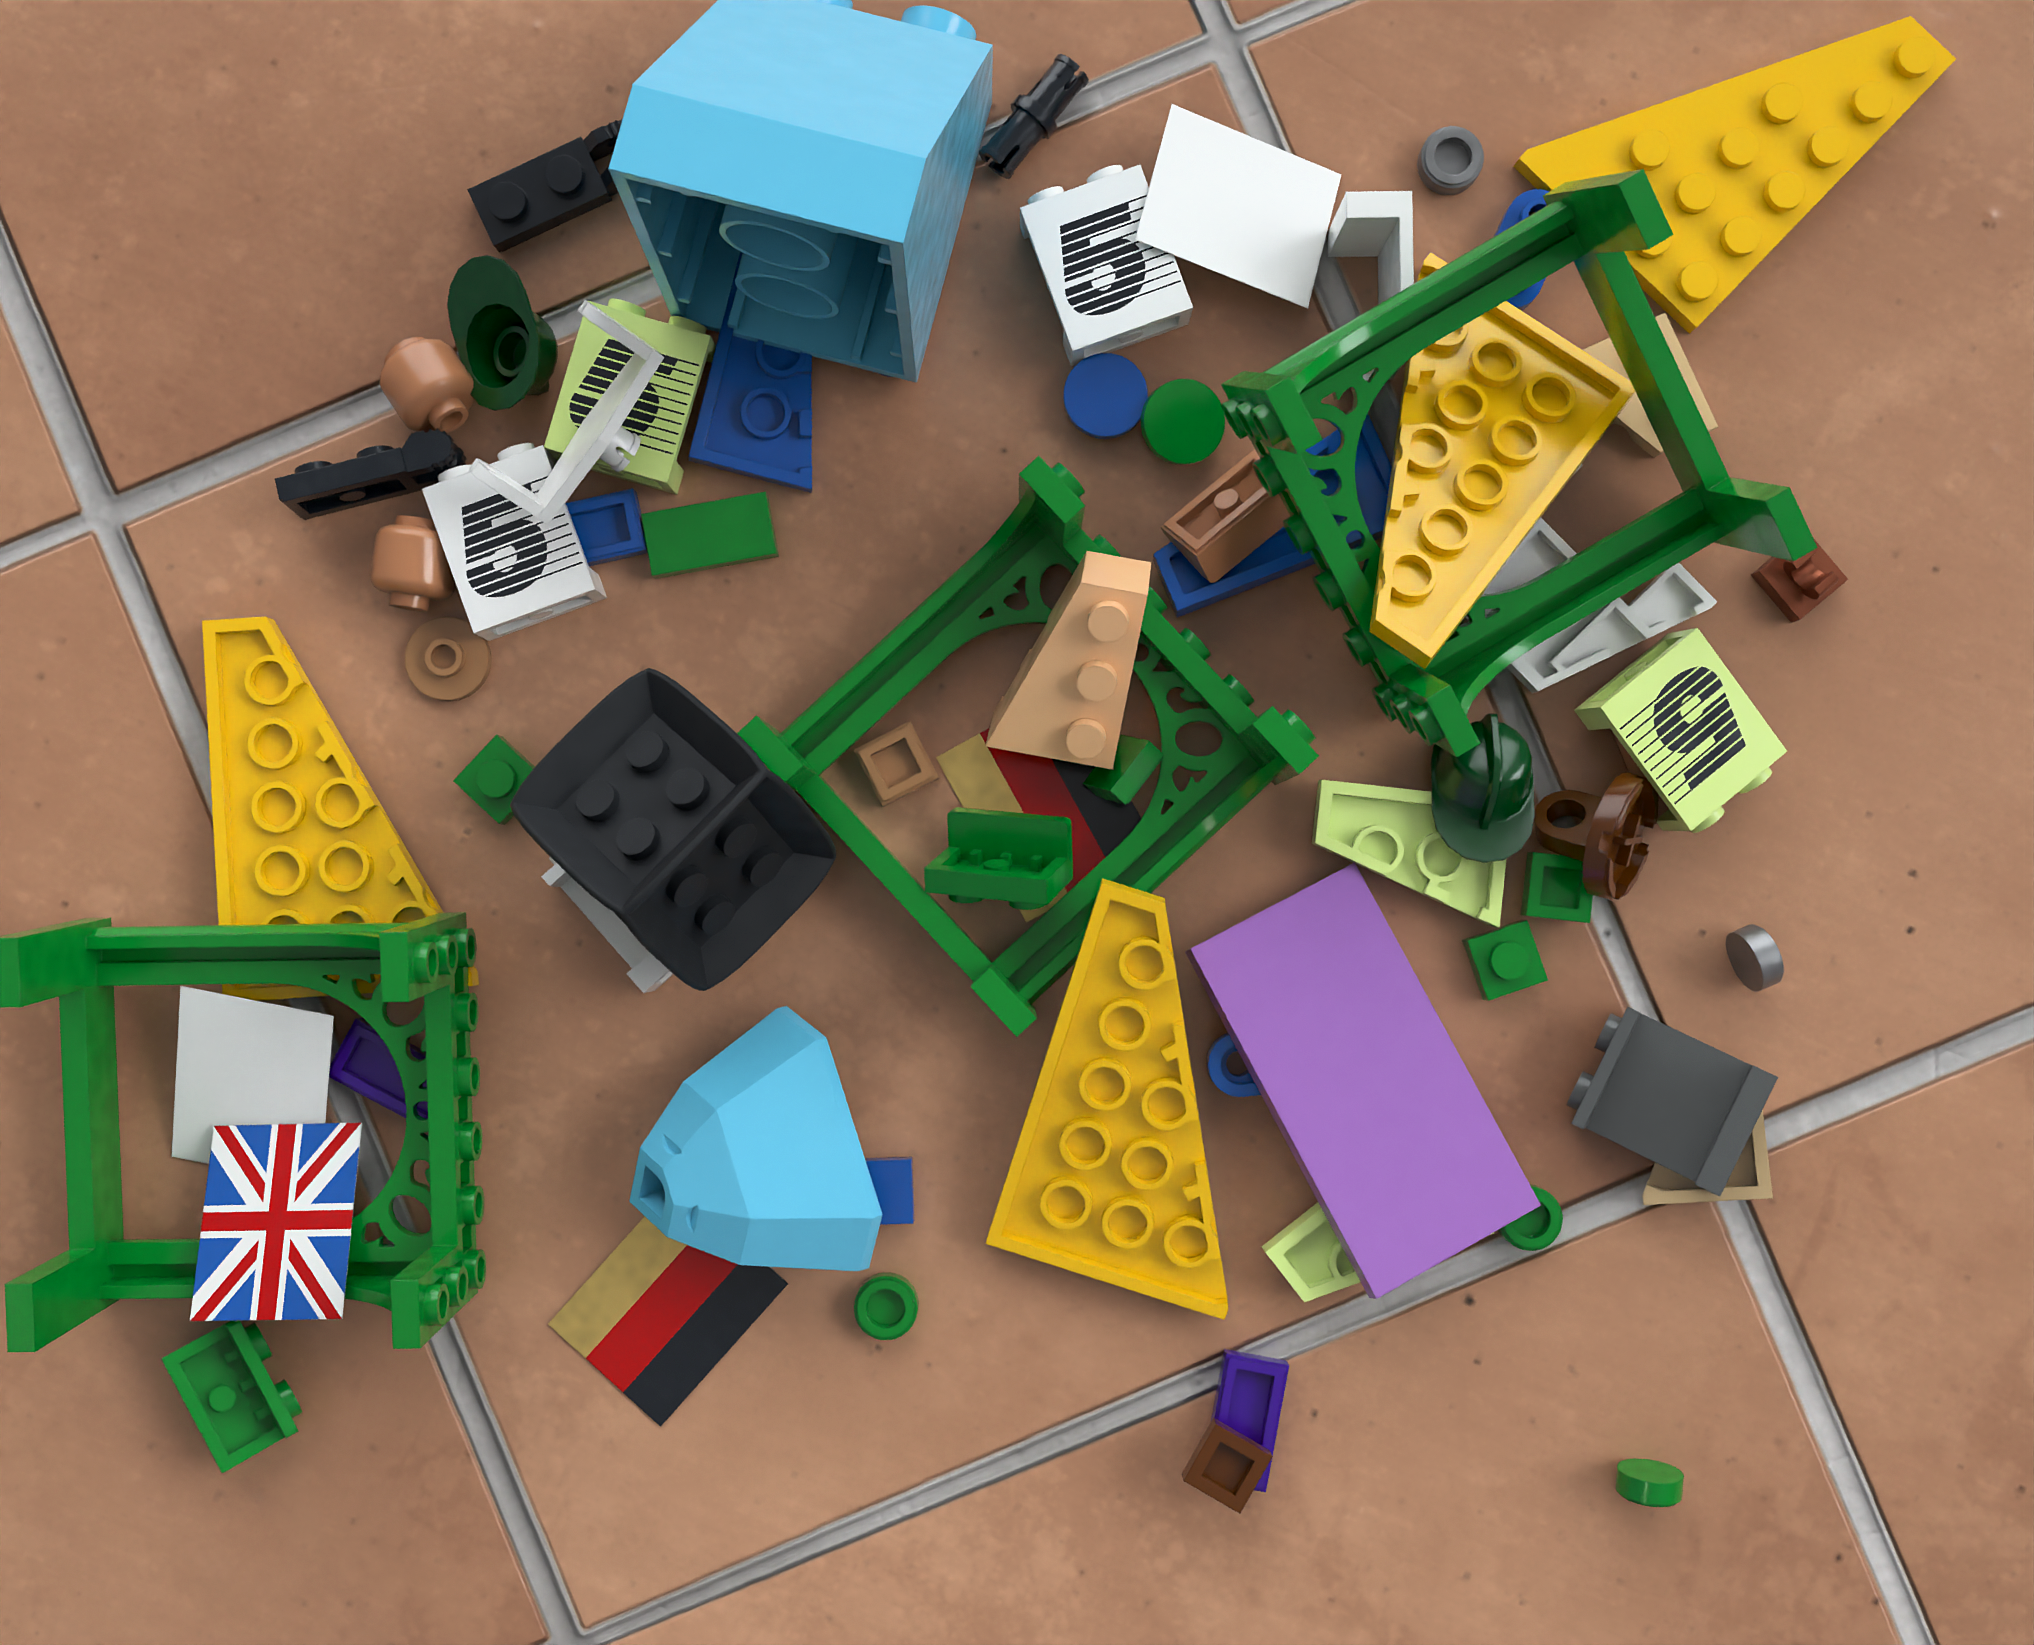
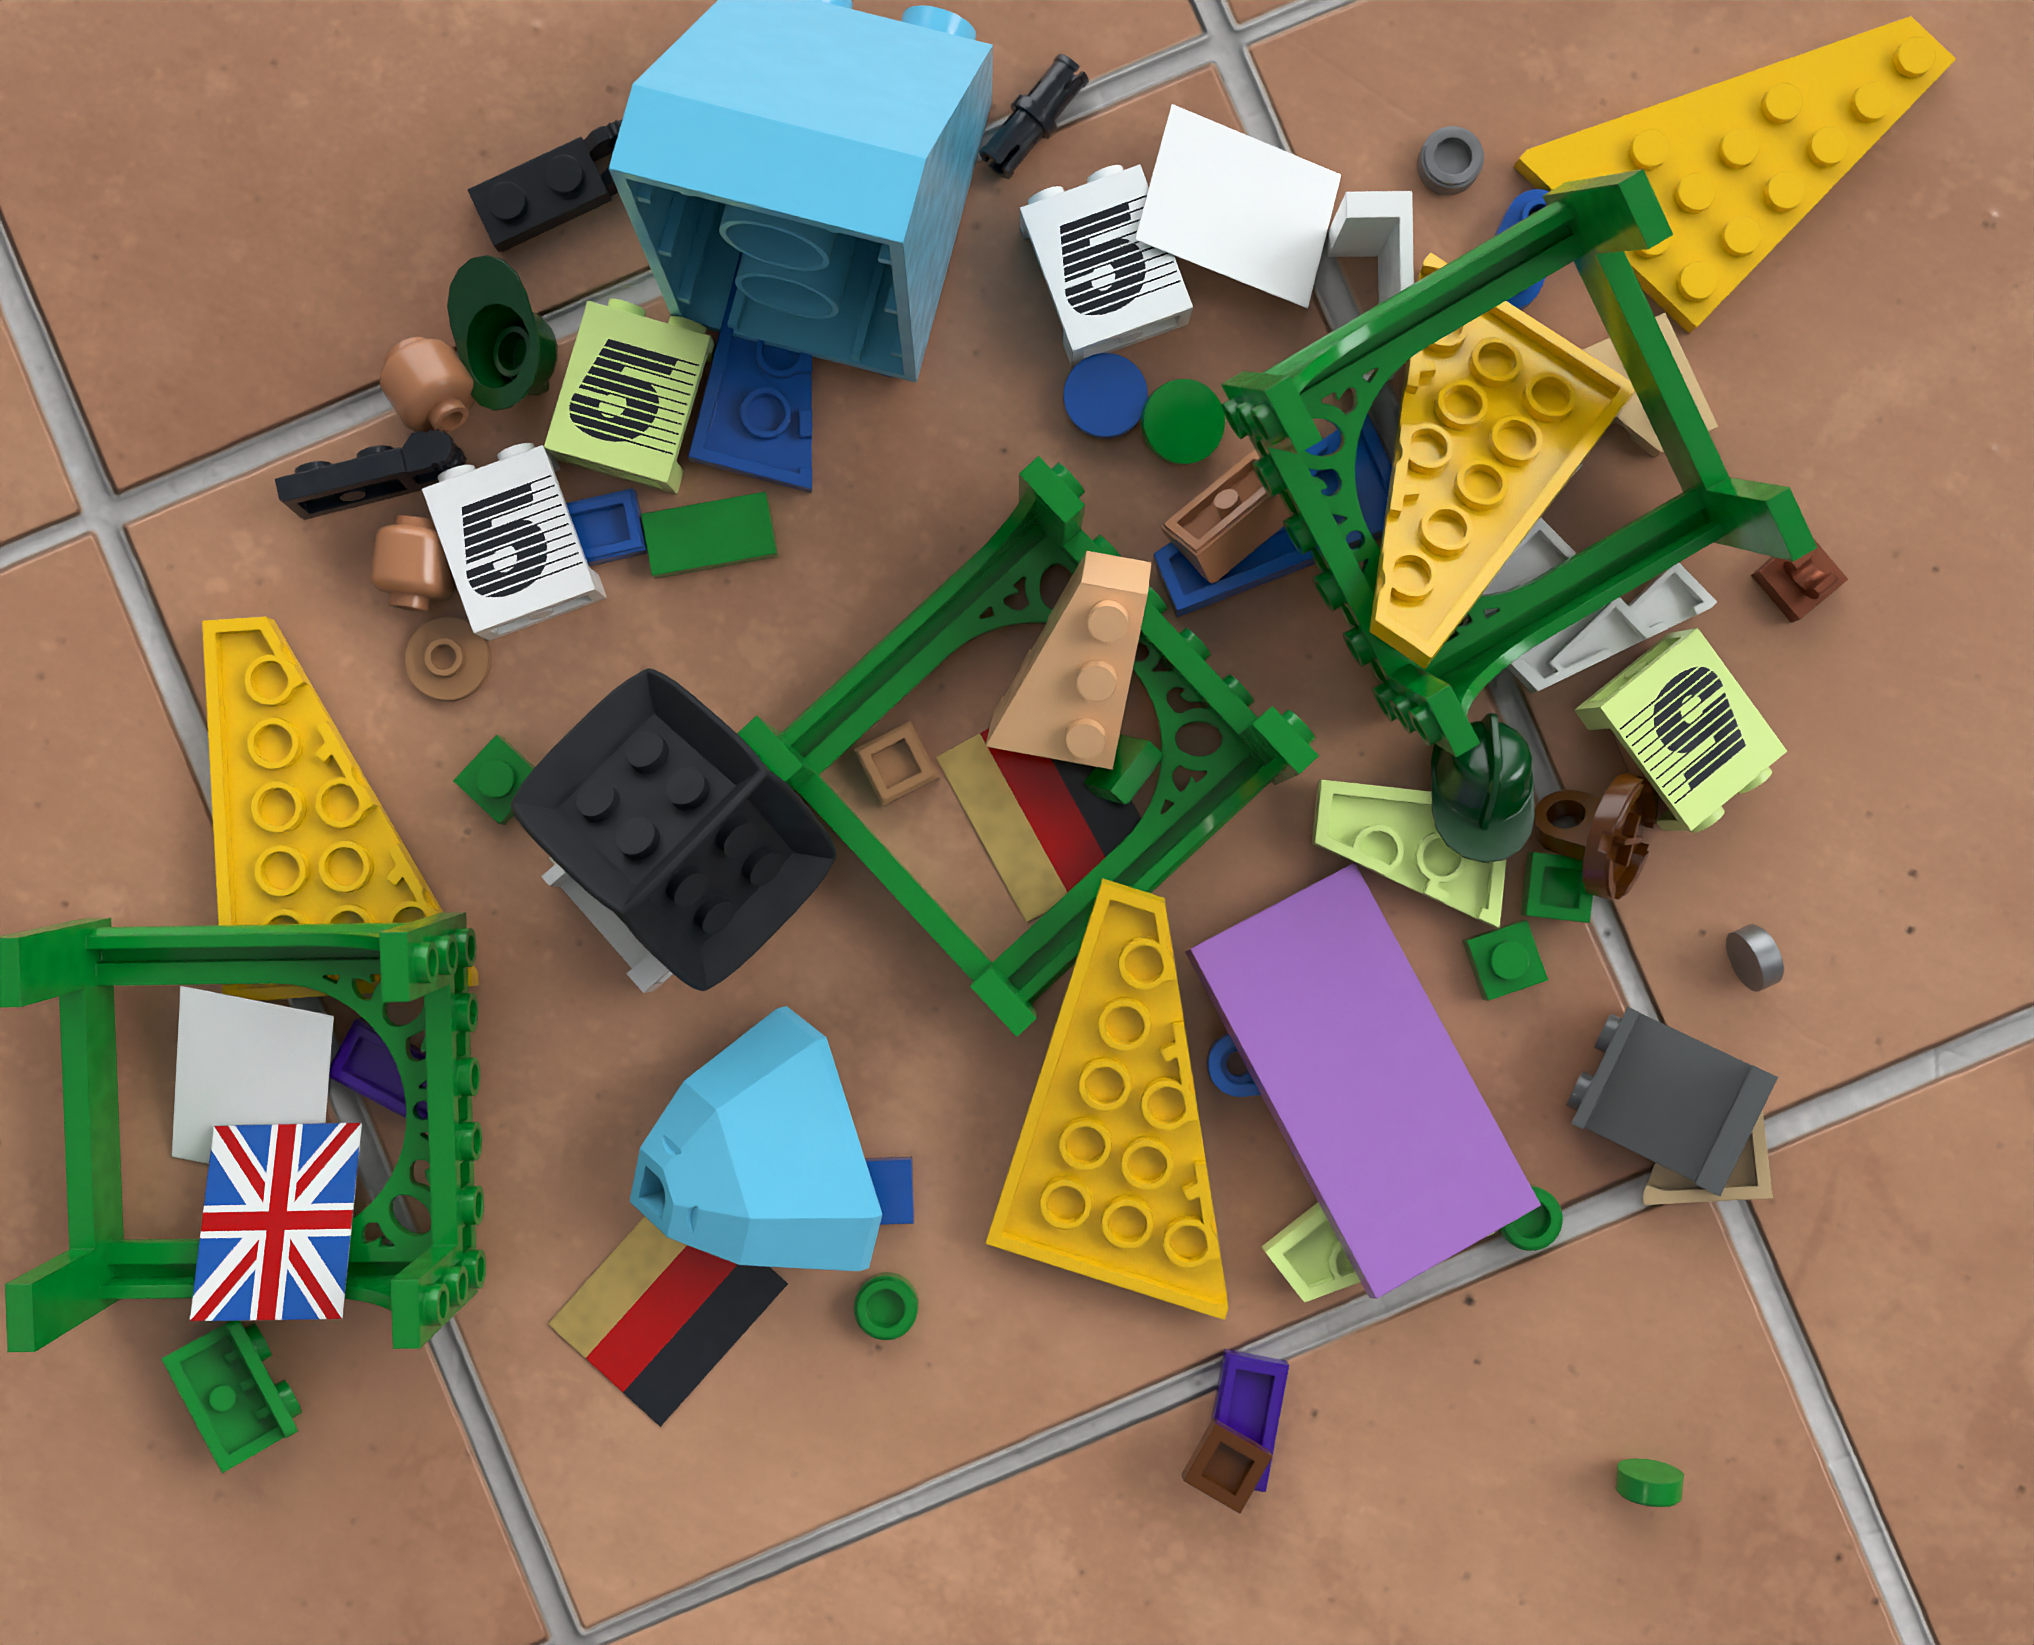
(595, 437): white piece -> none
(1003, 858): green bracket -> none

